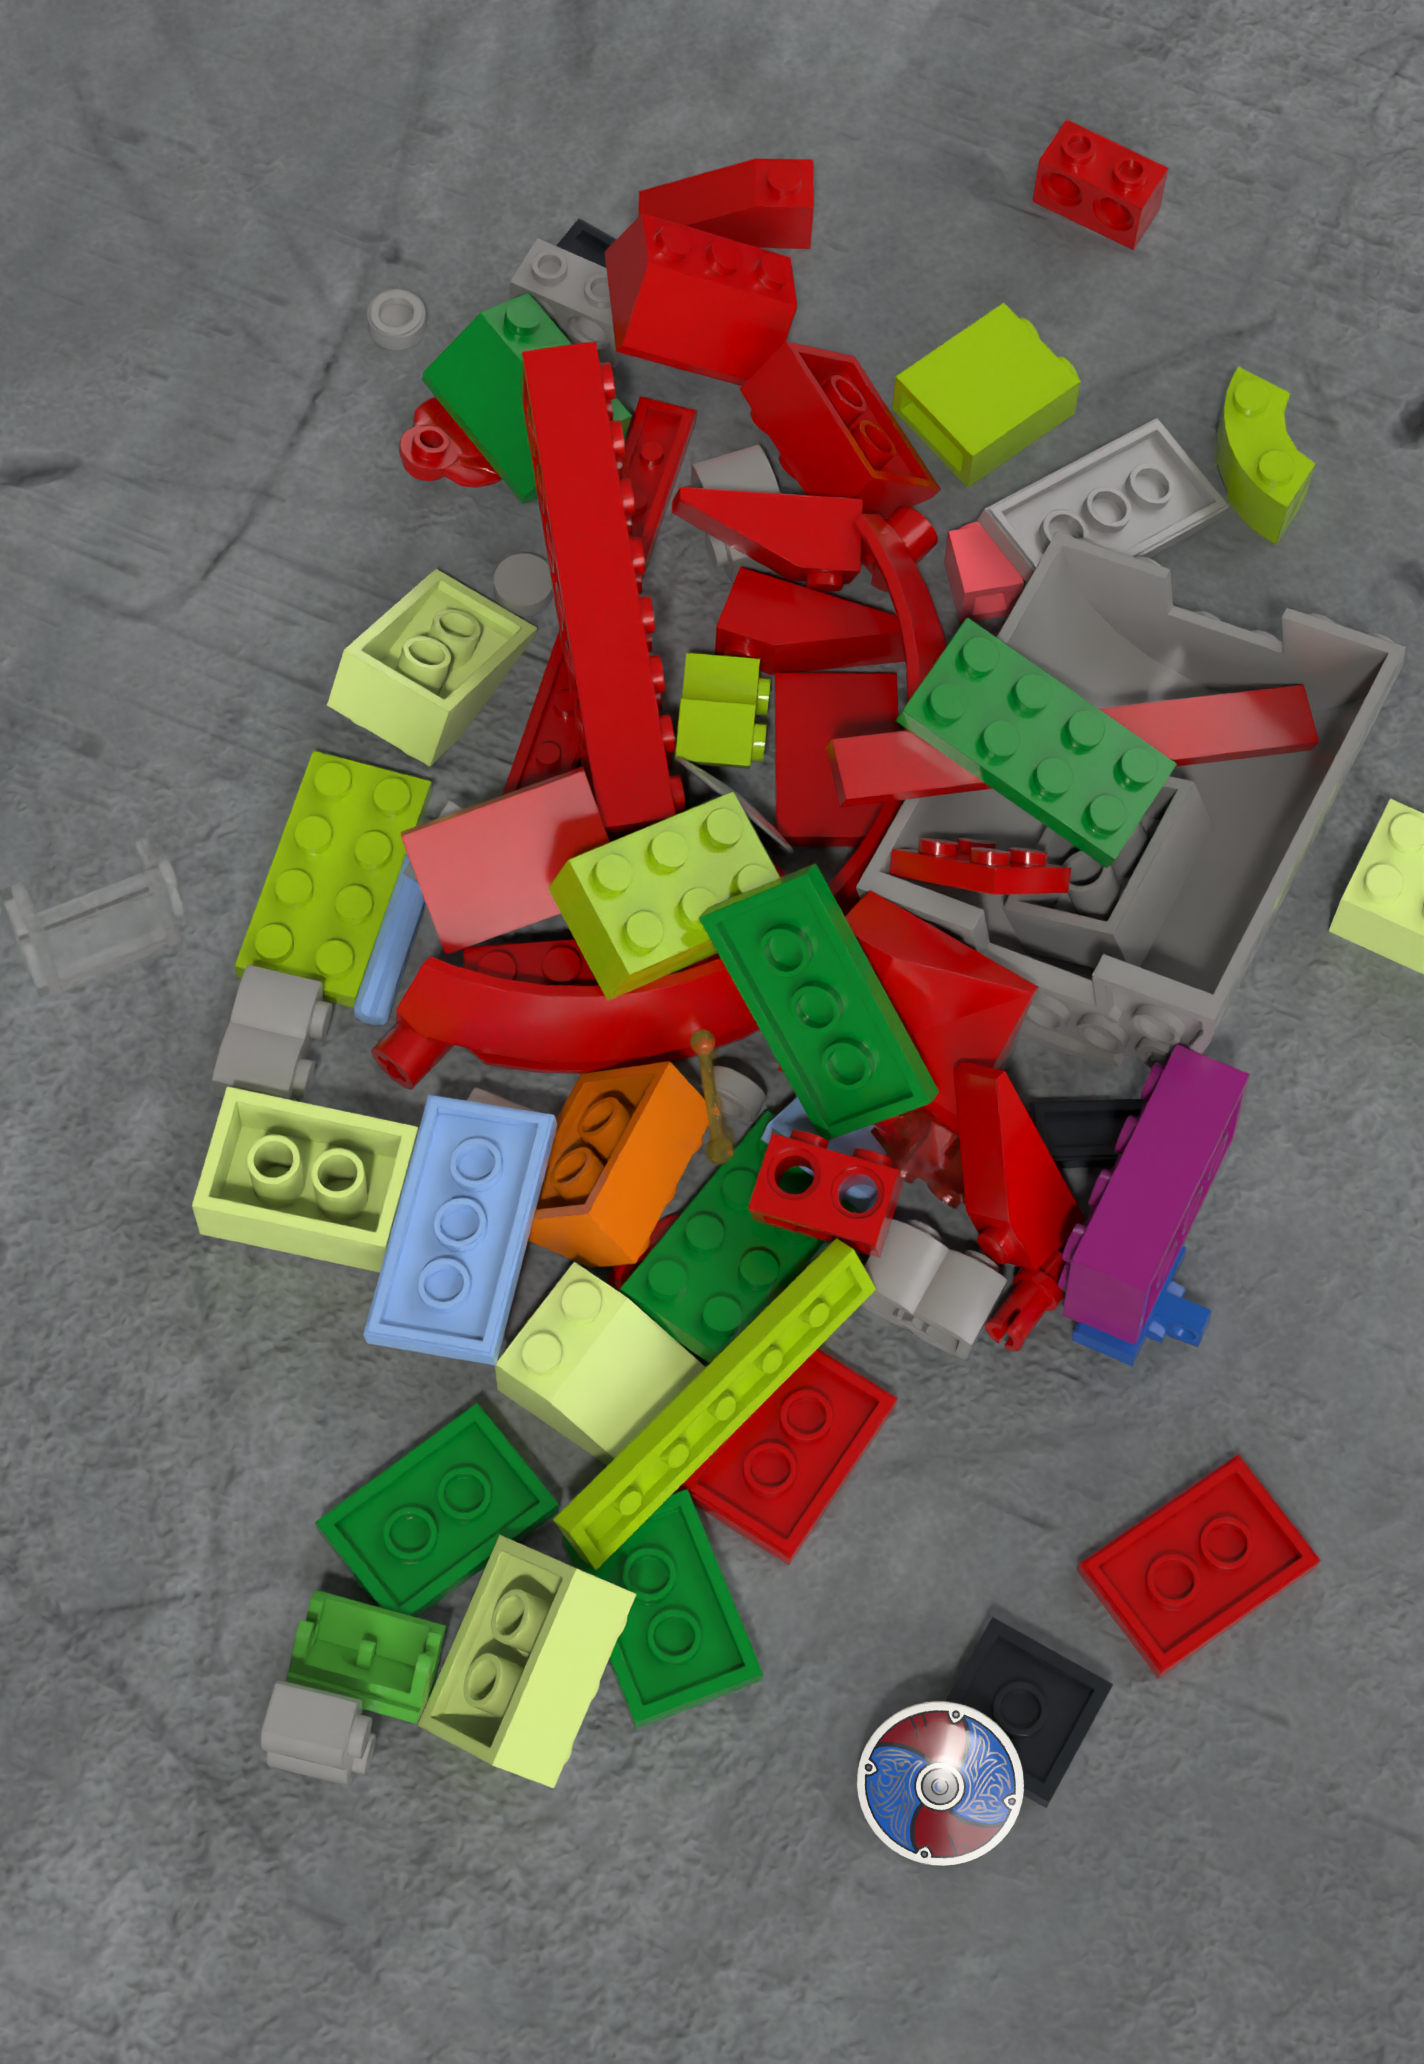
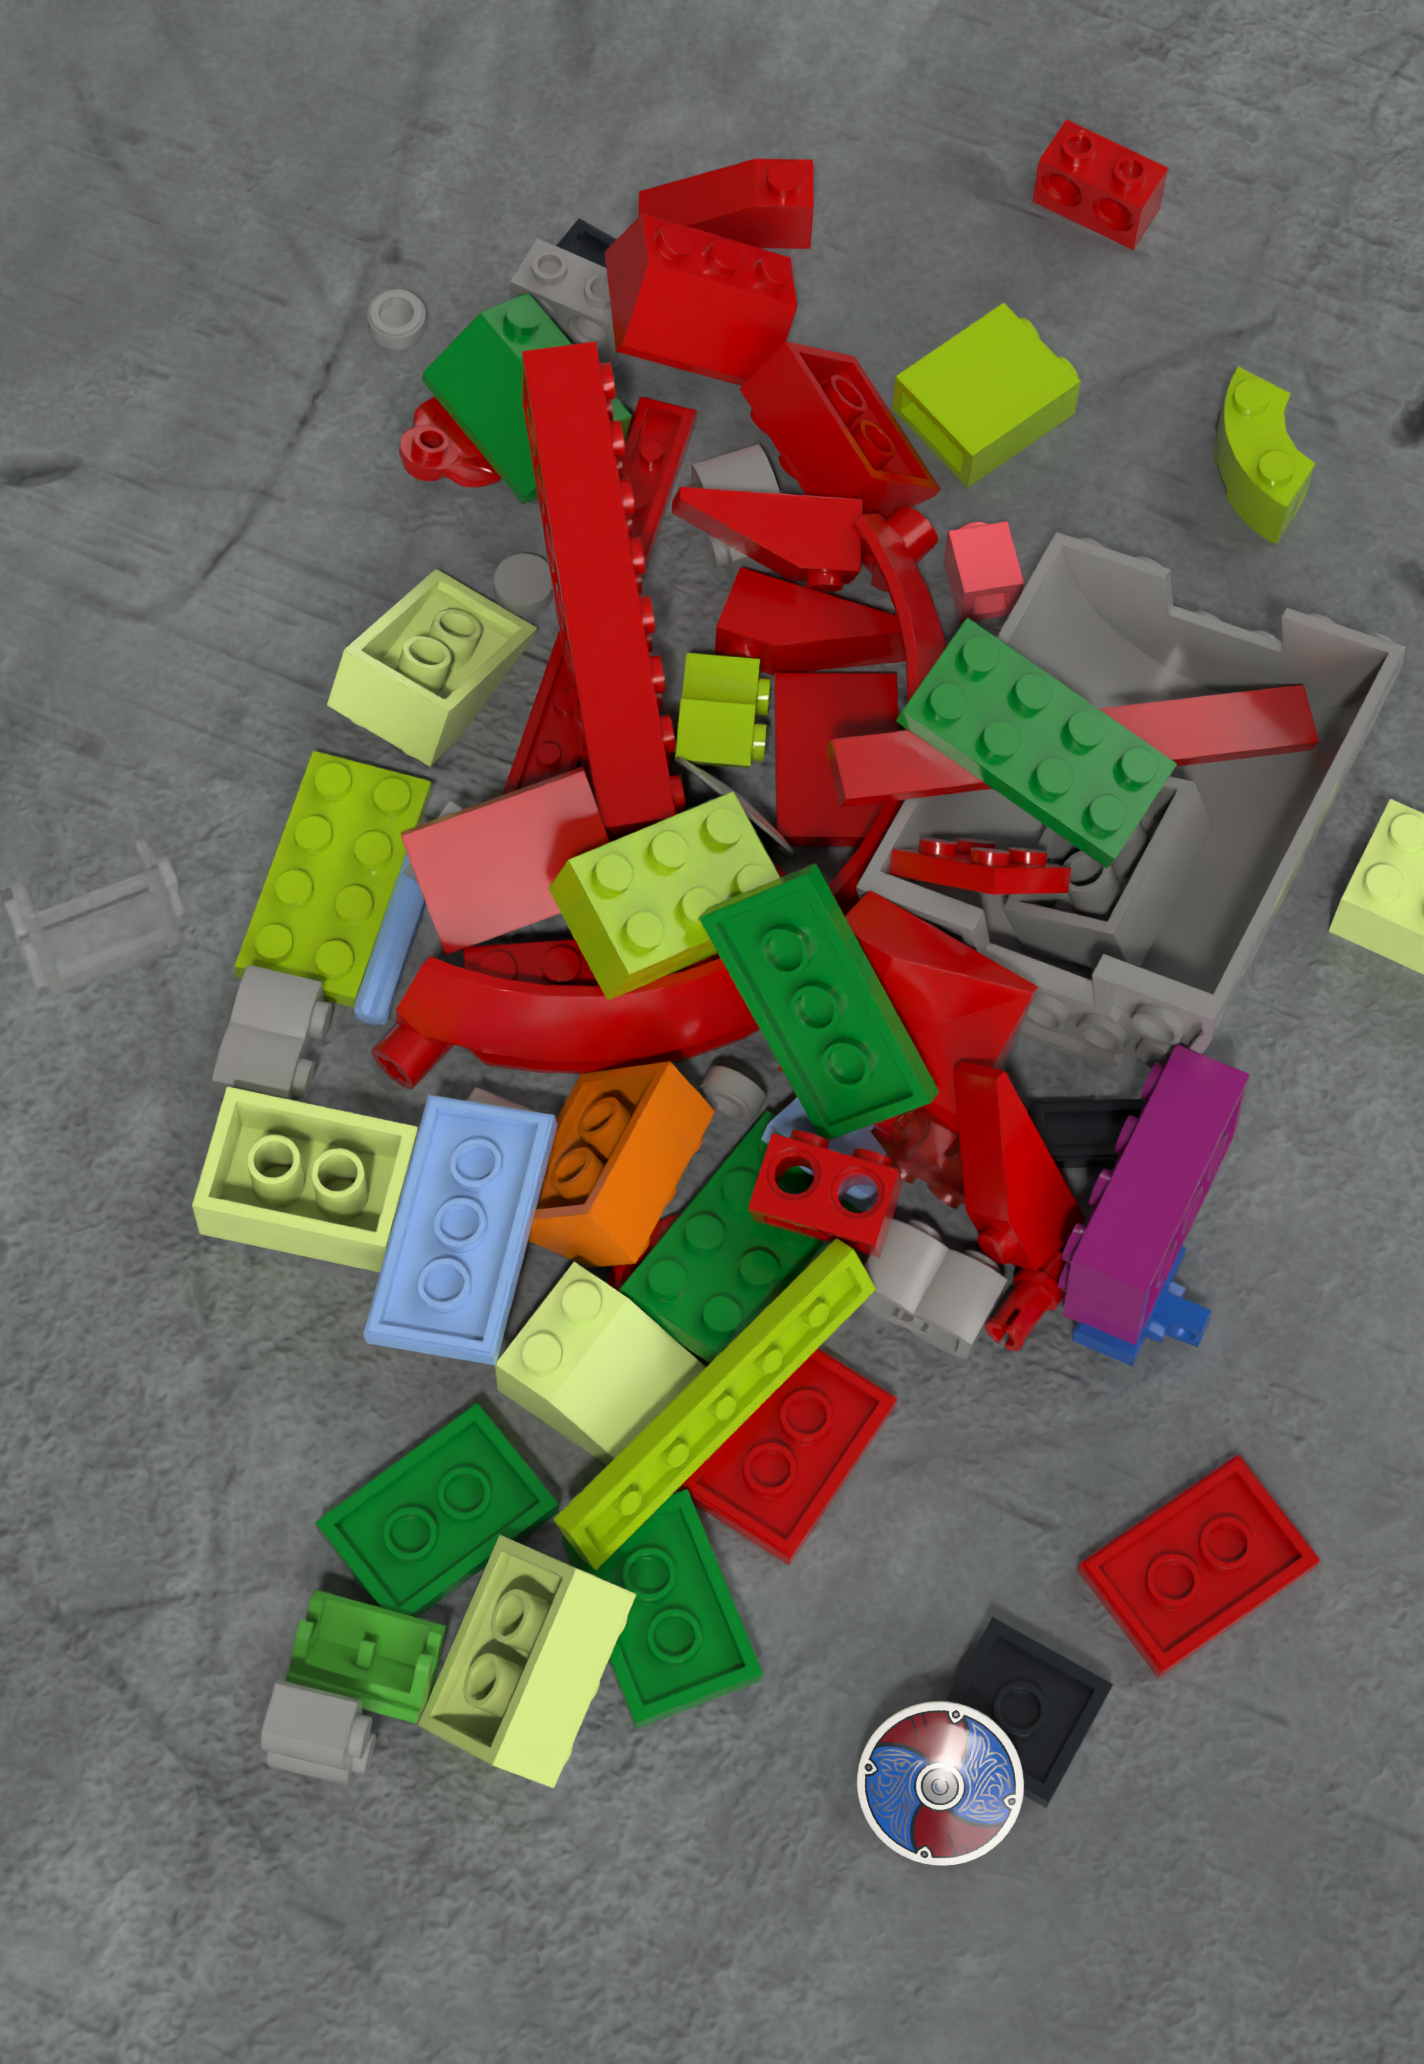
(718, 1149): clear yellow hinge -> none
(1126, 496): light grey tile -> none

